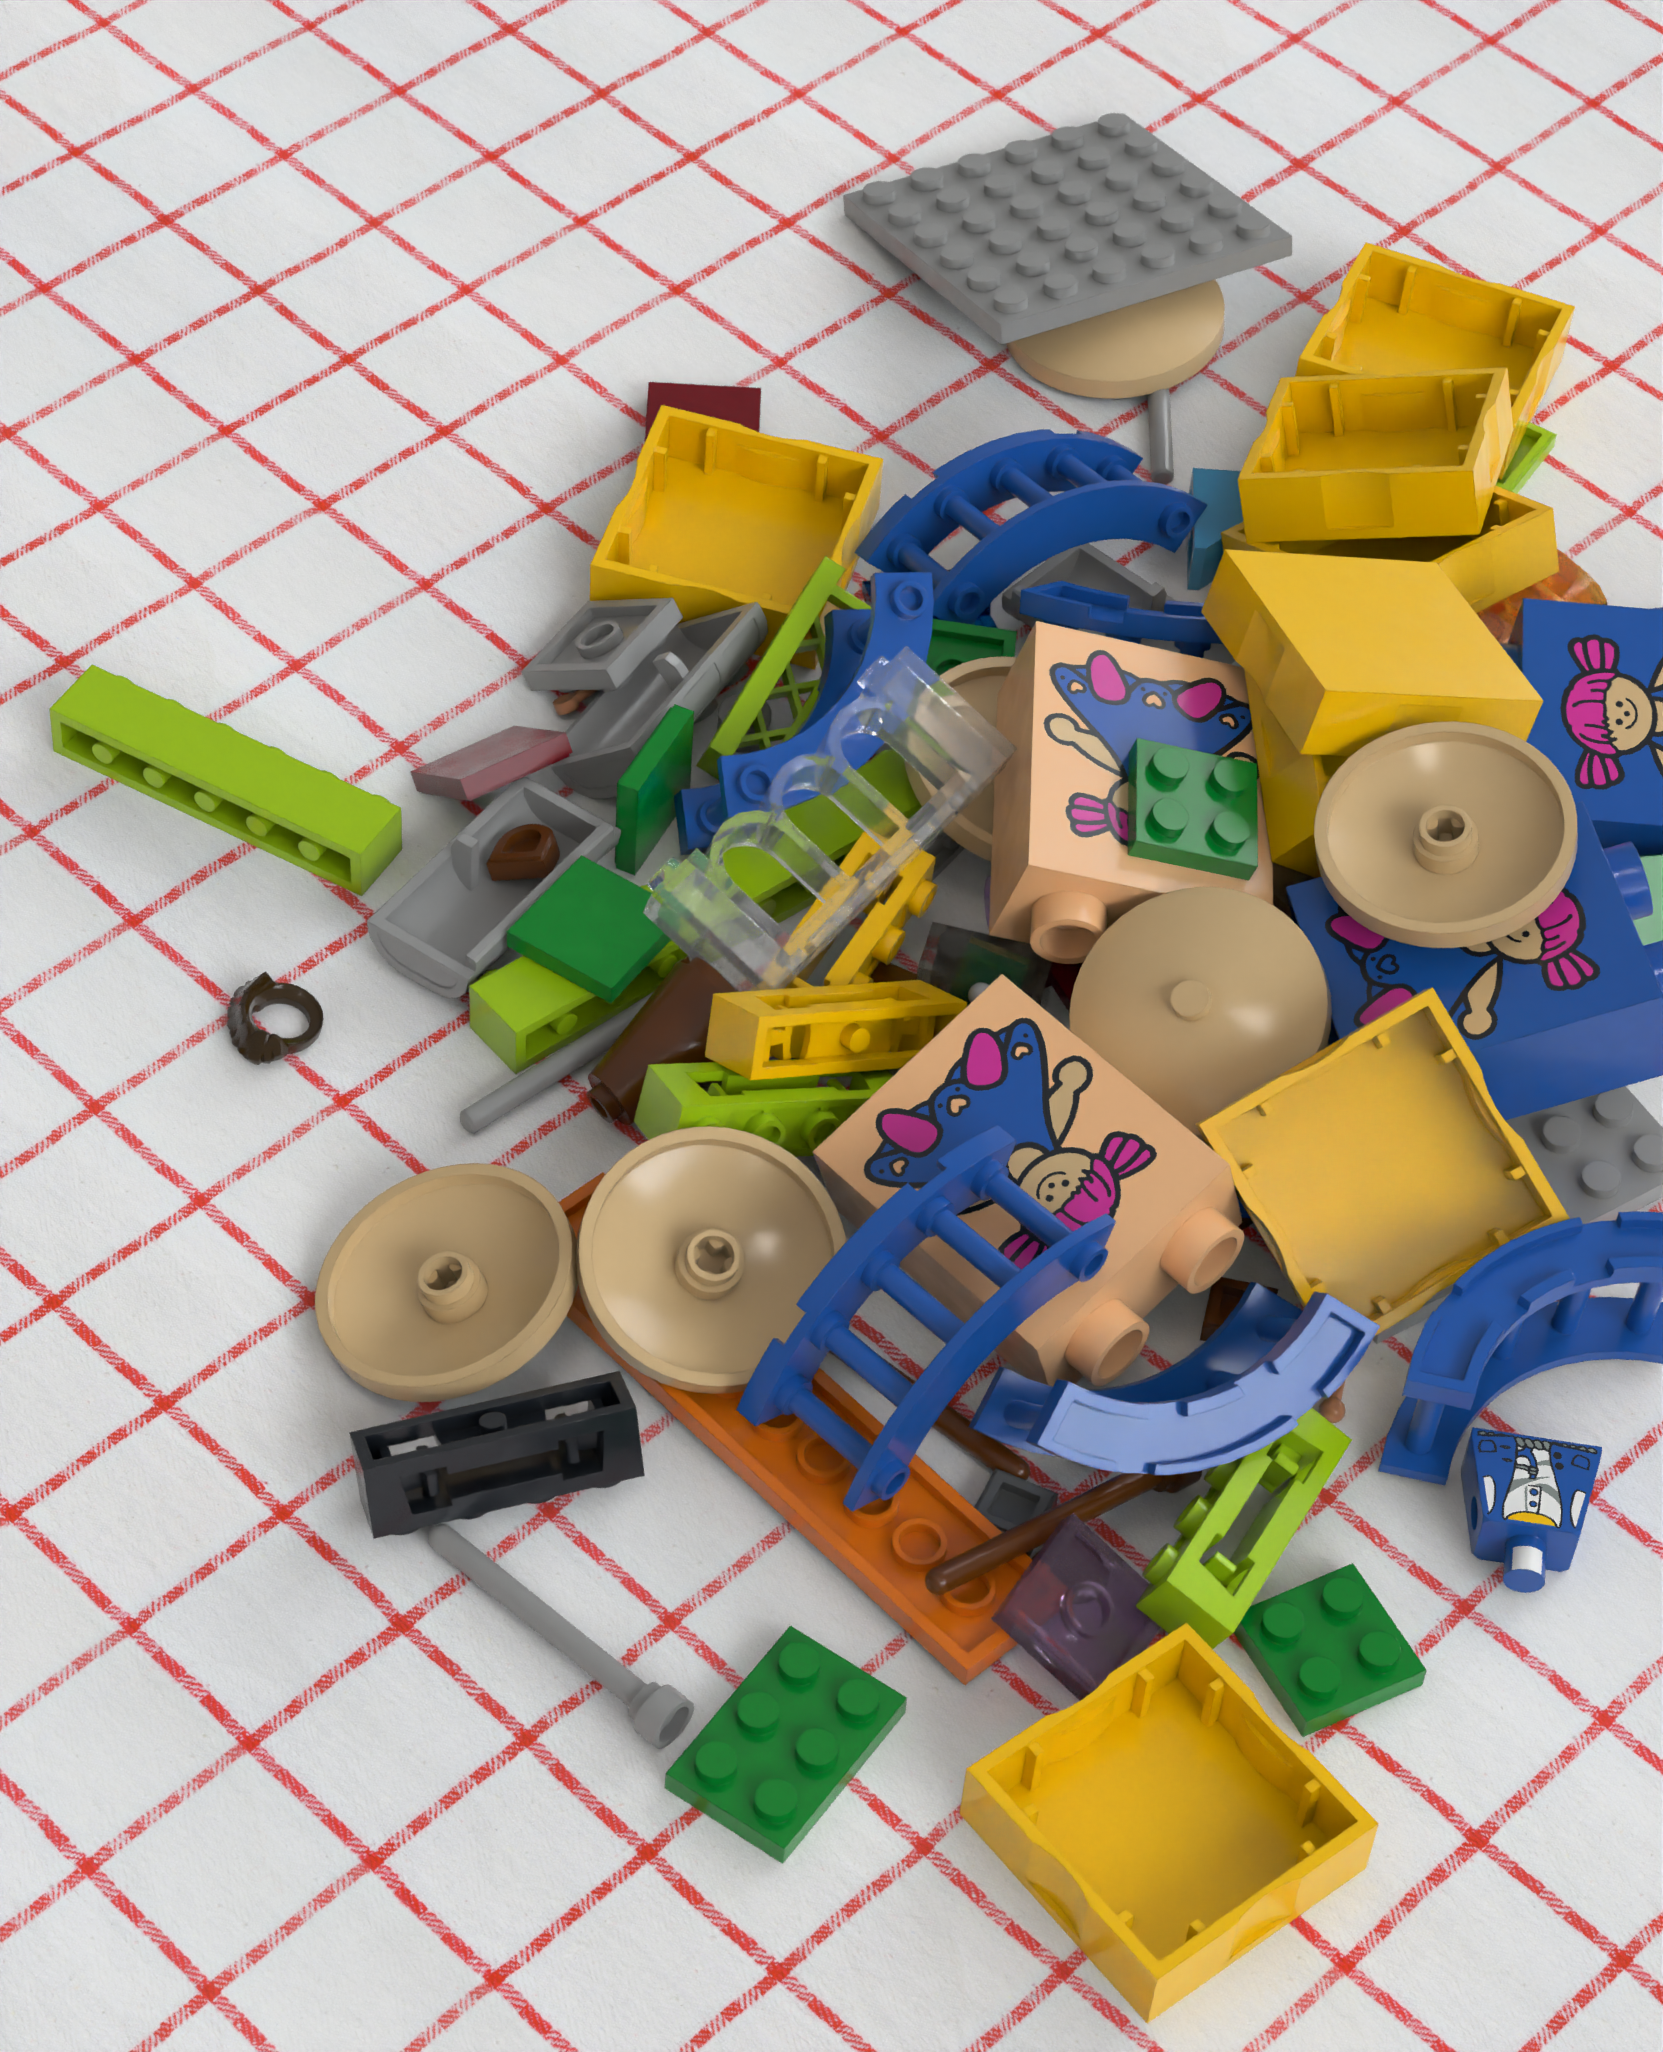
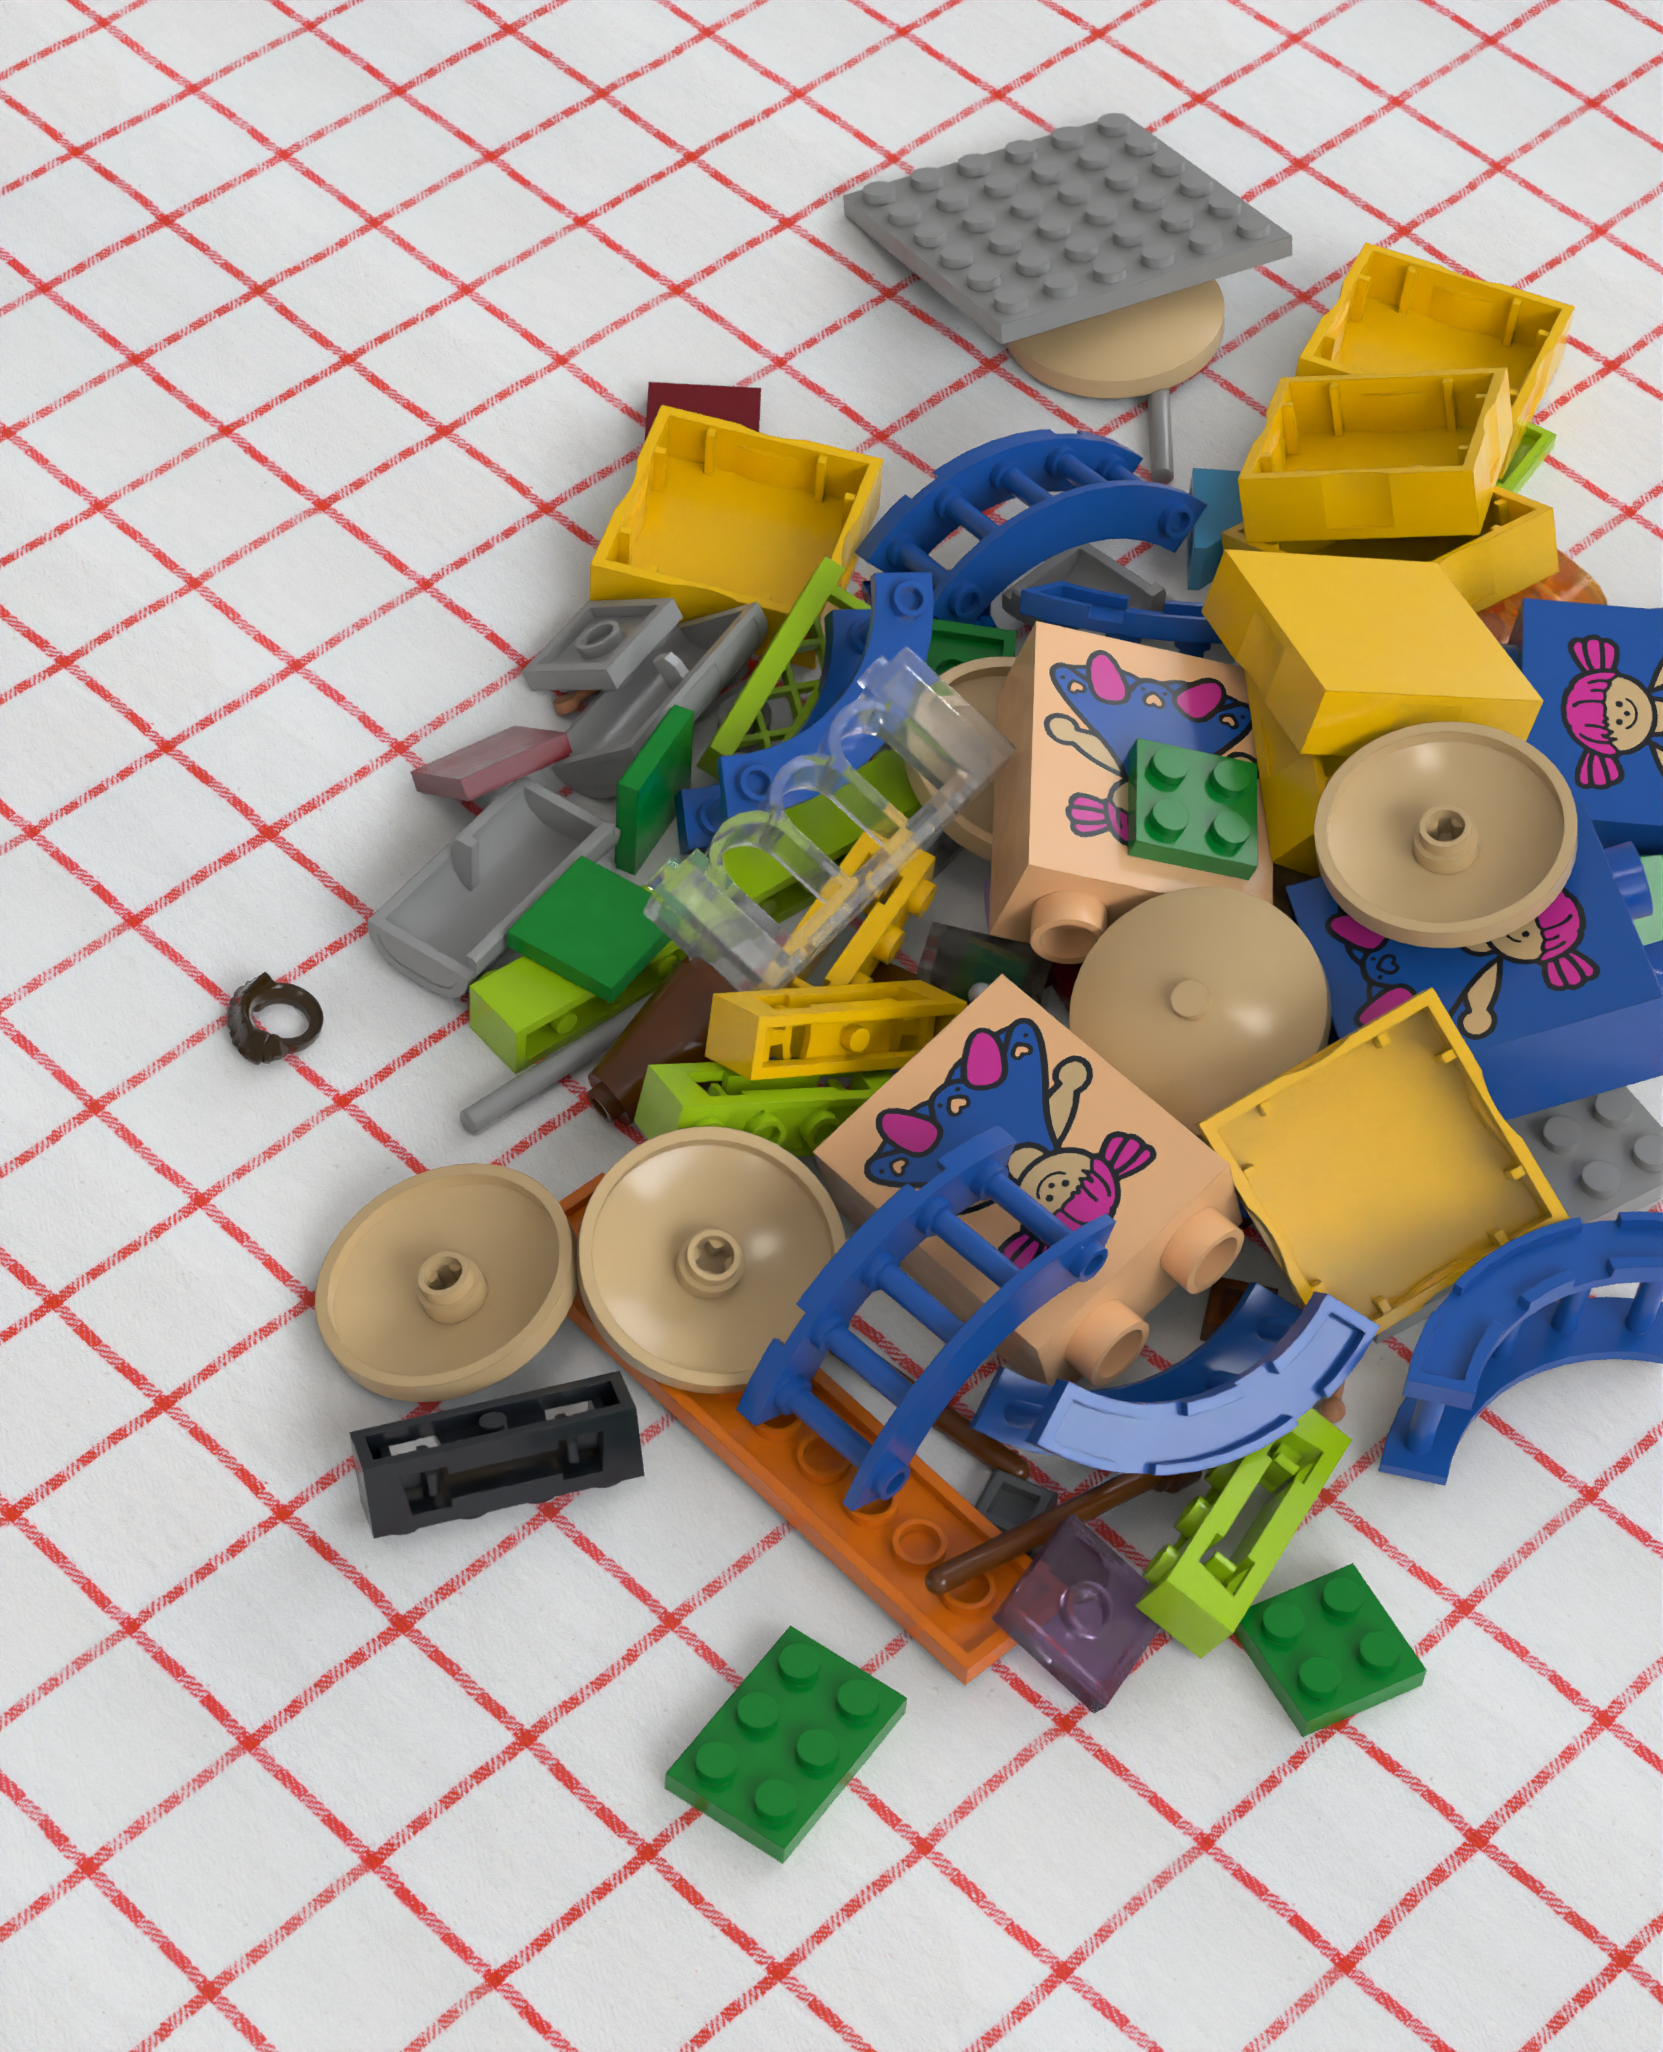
(227, 779): lime brick -> none
(524, 854): reddish brown tile -> none
(657, 1710): light grey piece -> none
(1167, 1821): yellow tile -> none
(1526, 1502): blue torso -> none

